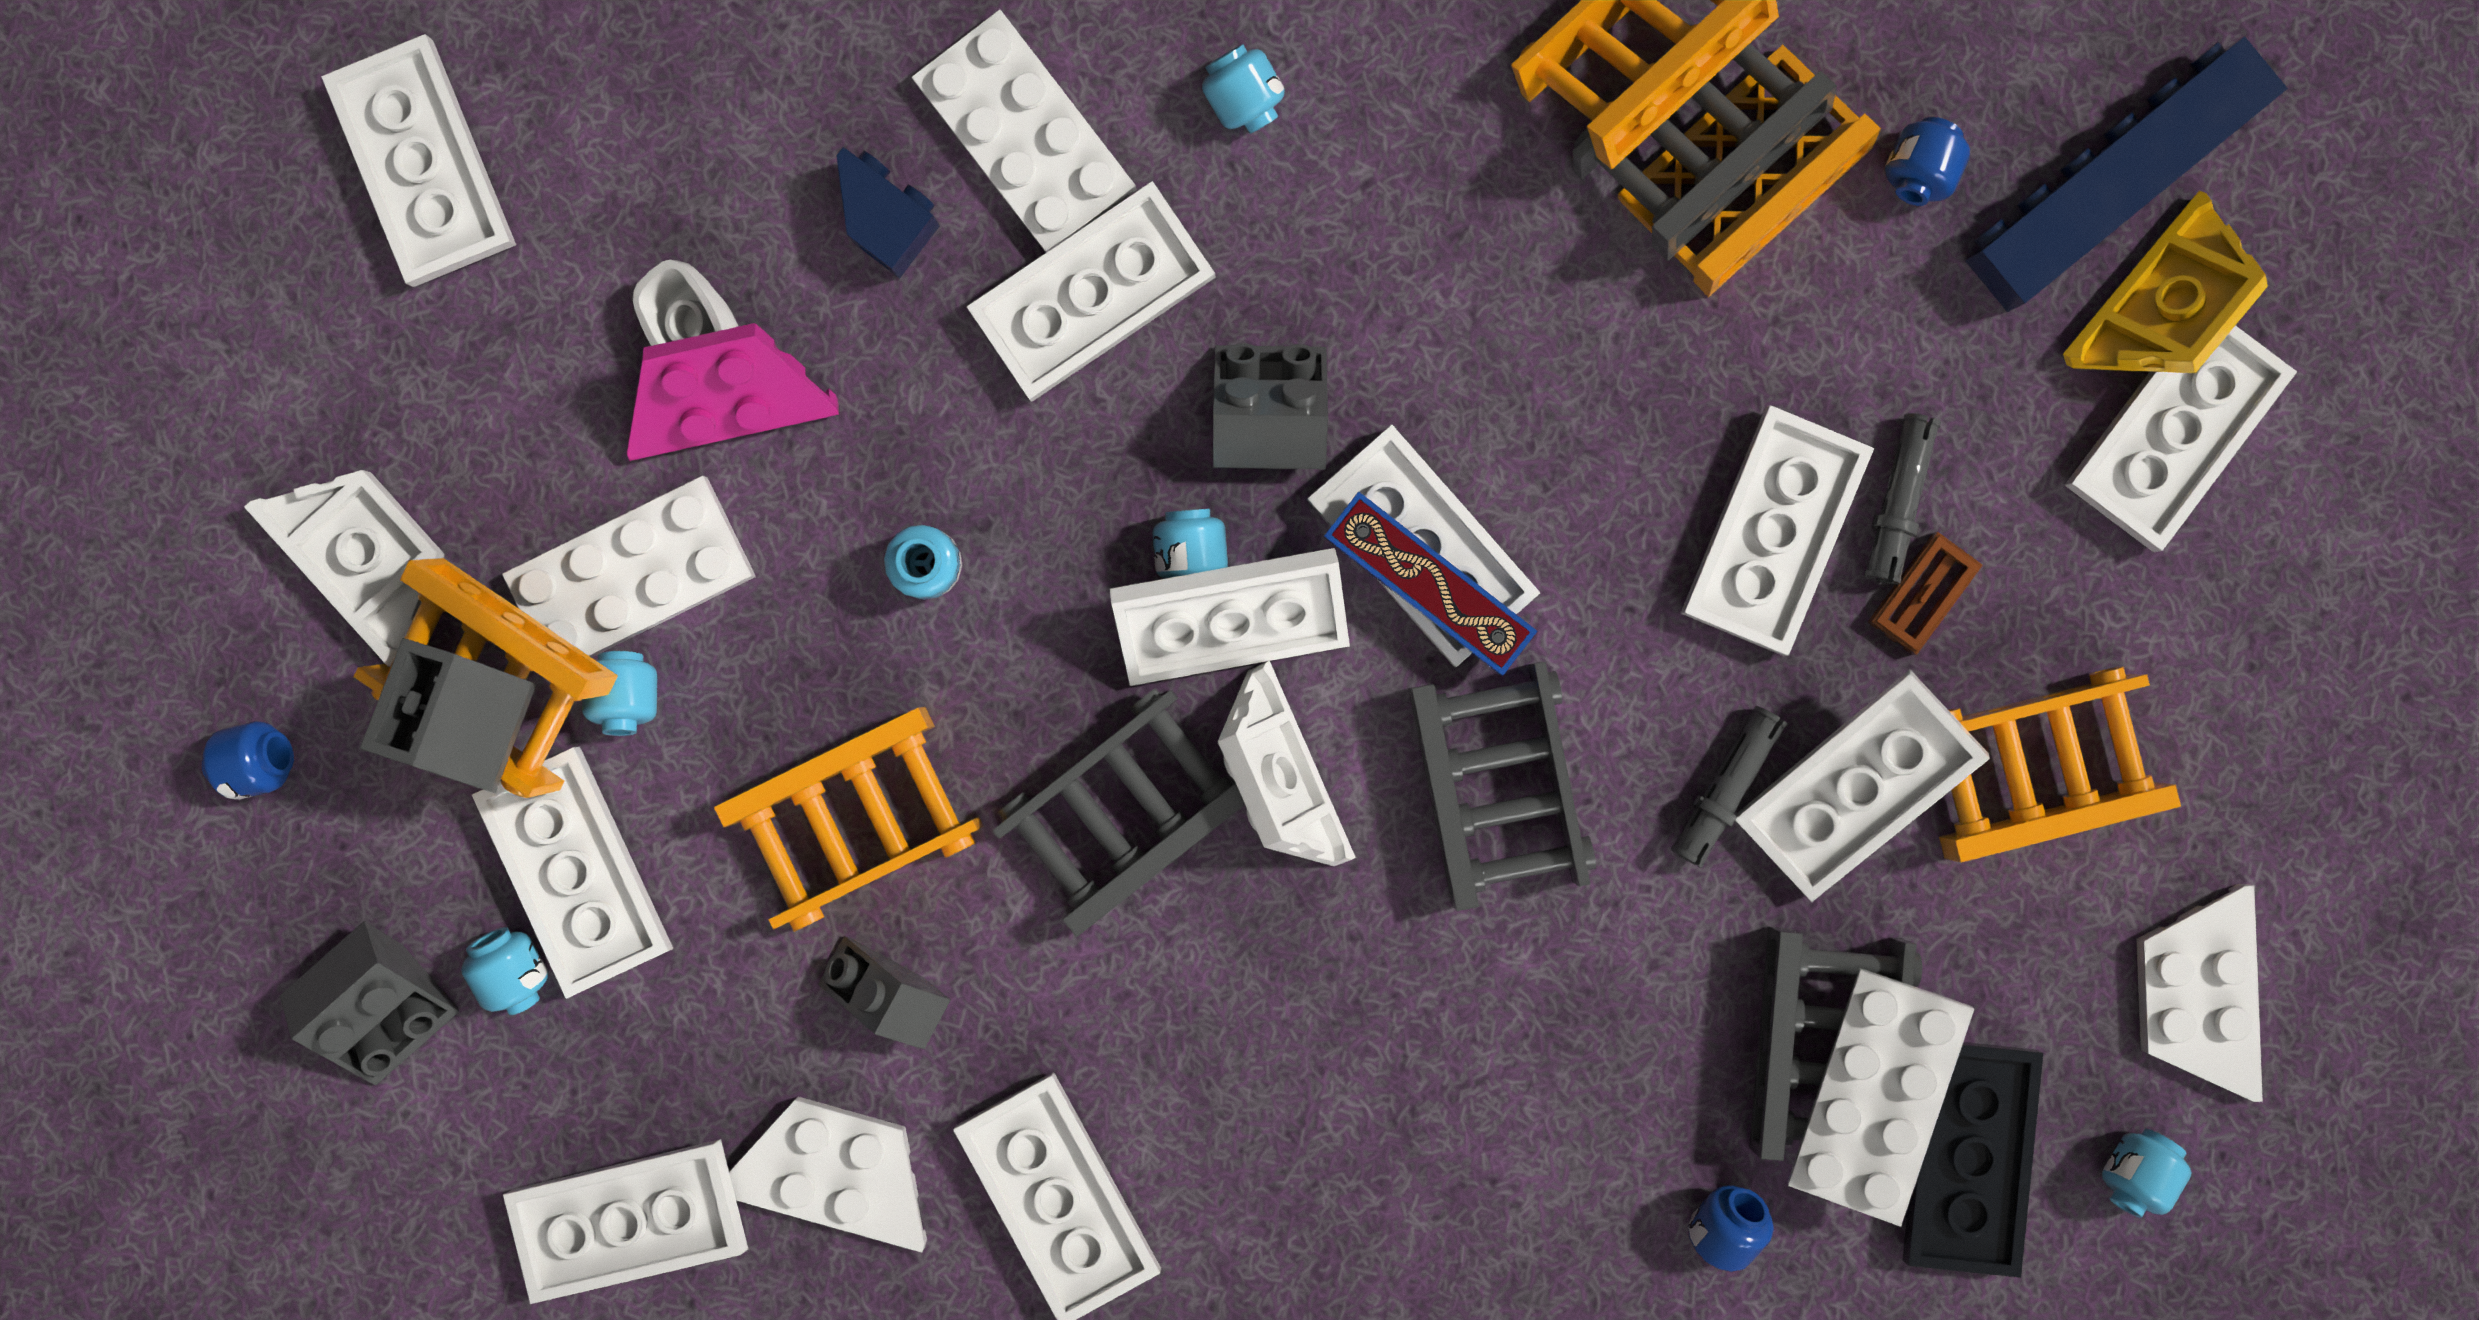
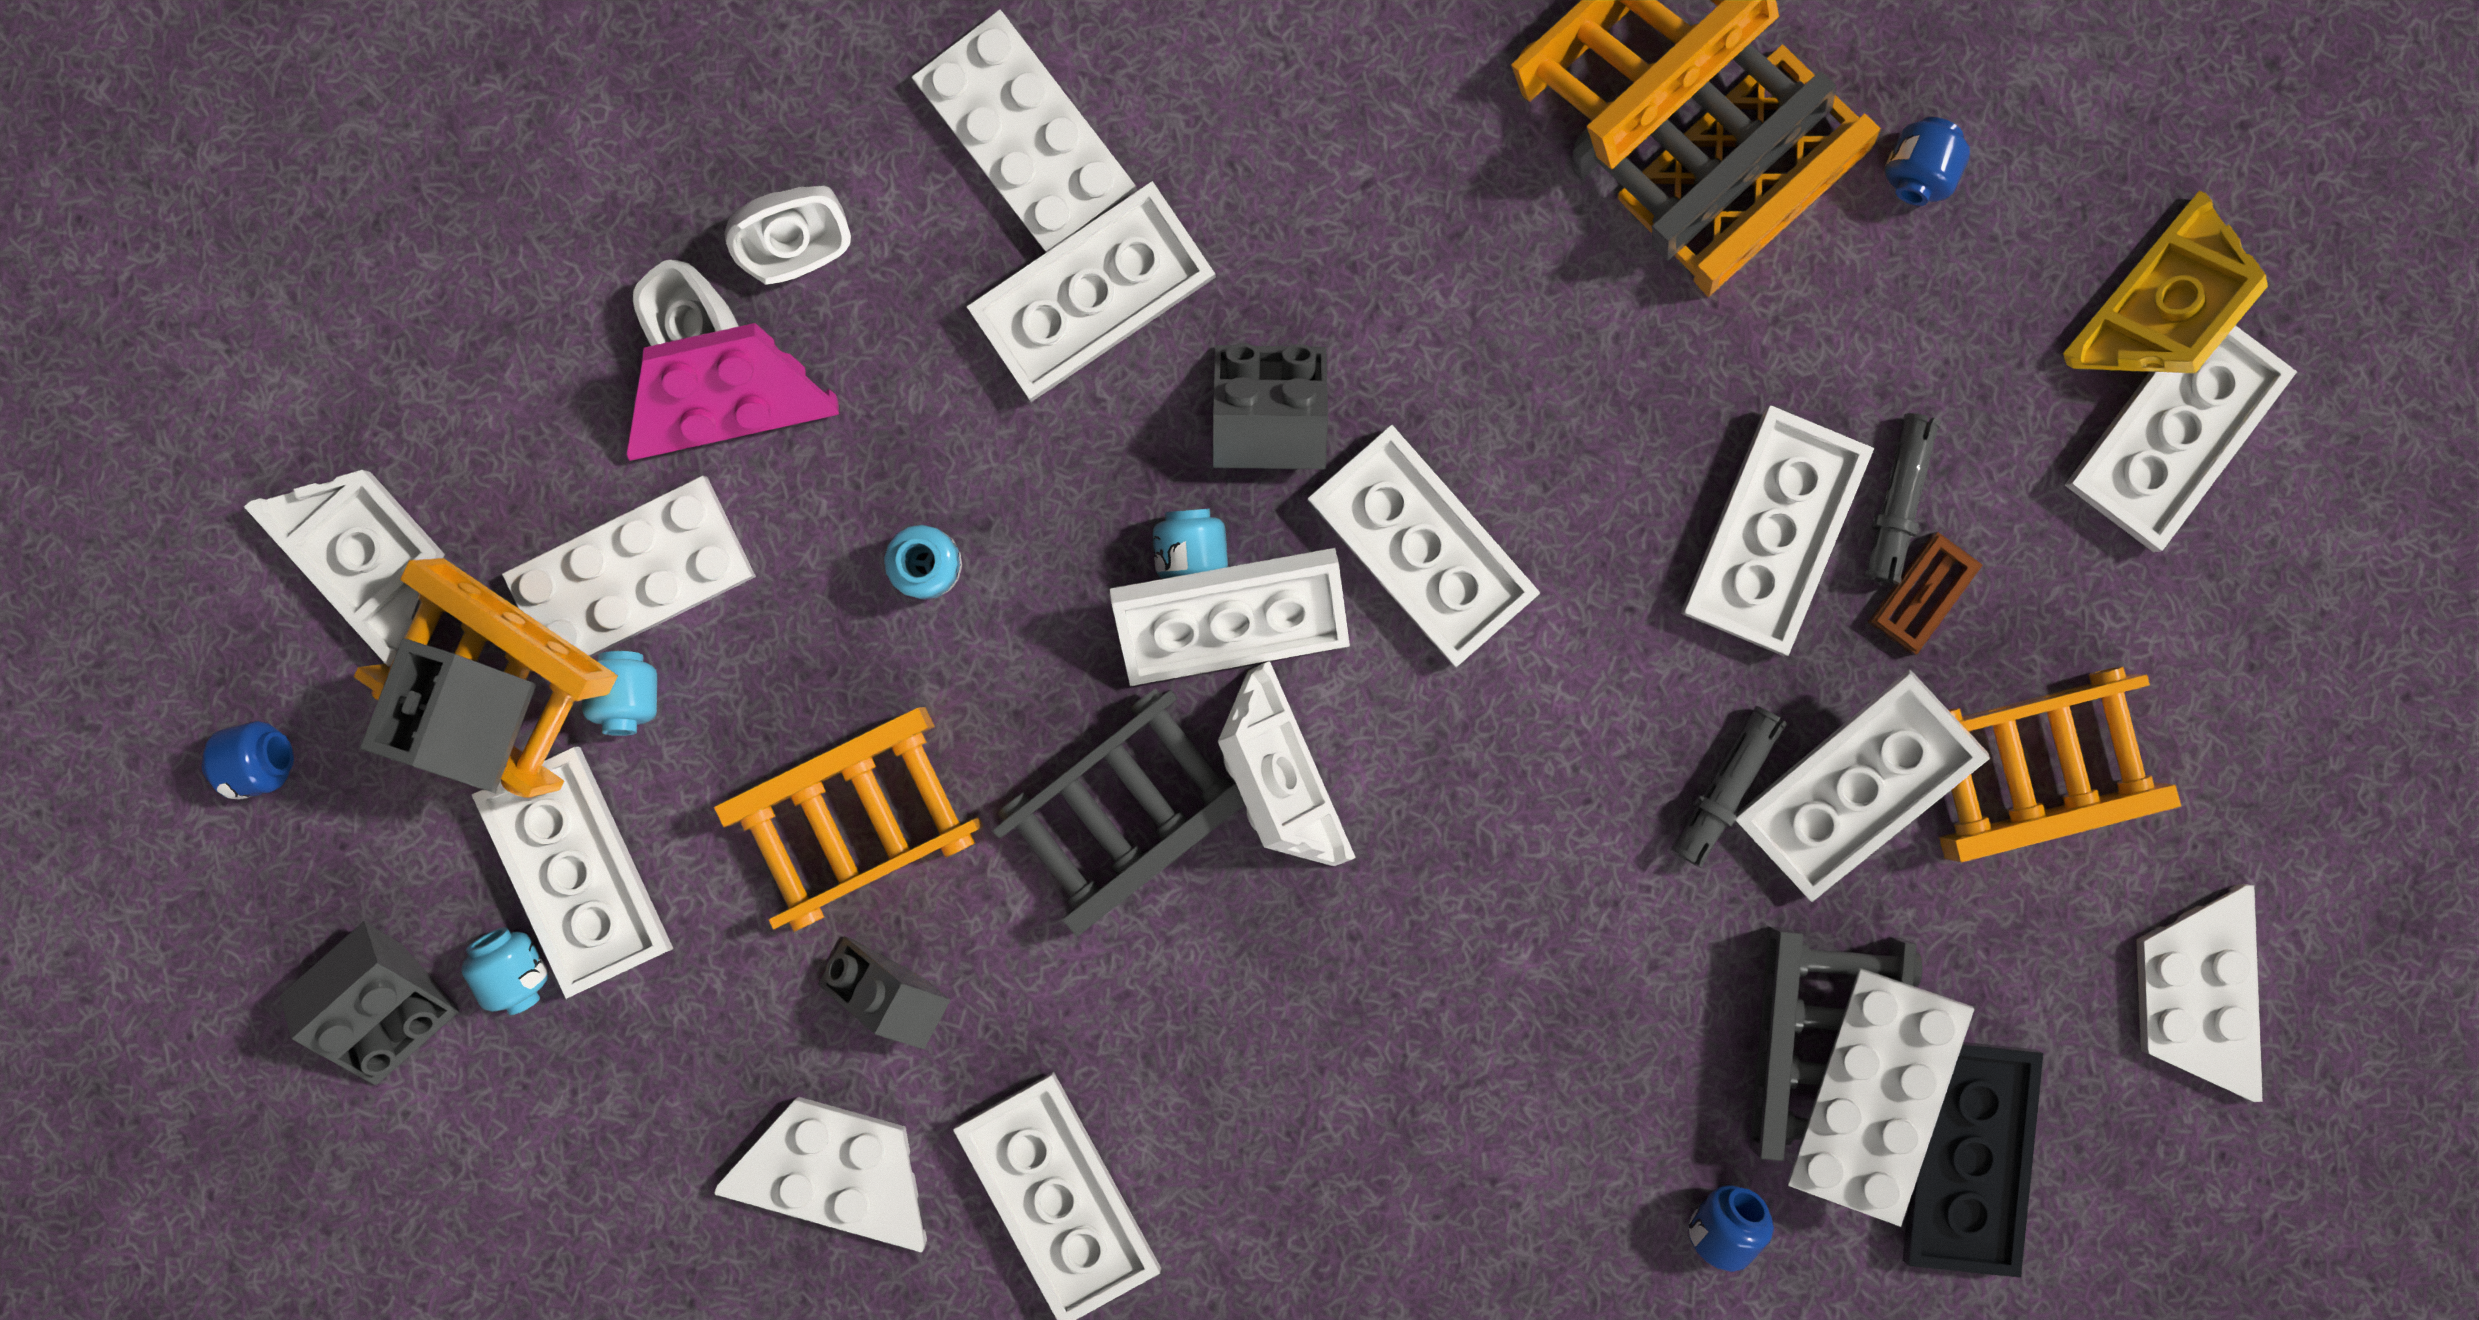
(418, 160): white plate -> none
(625, 1222): white plate -> none
(787, 233): none -> white piece
(879, 216): dark blue slope -> none
(1243, 89): medium azure head -> none
(1430, 584): tile -> none
(1458, 821): dark grey fence -> none
(2126, 173): dark blue brick -> none
(2146, 1173): medium azure head -> none

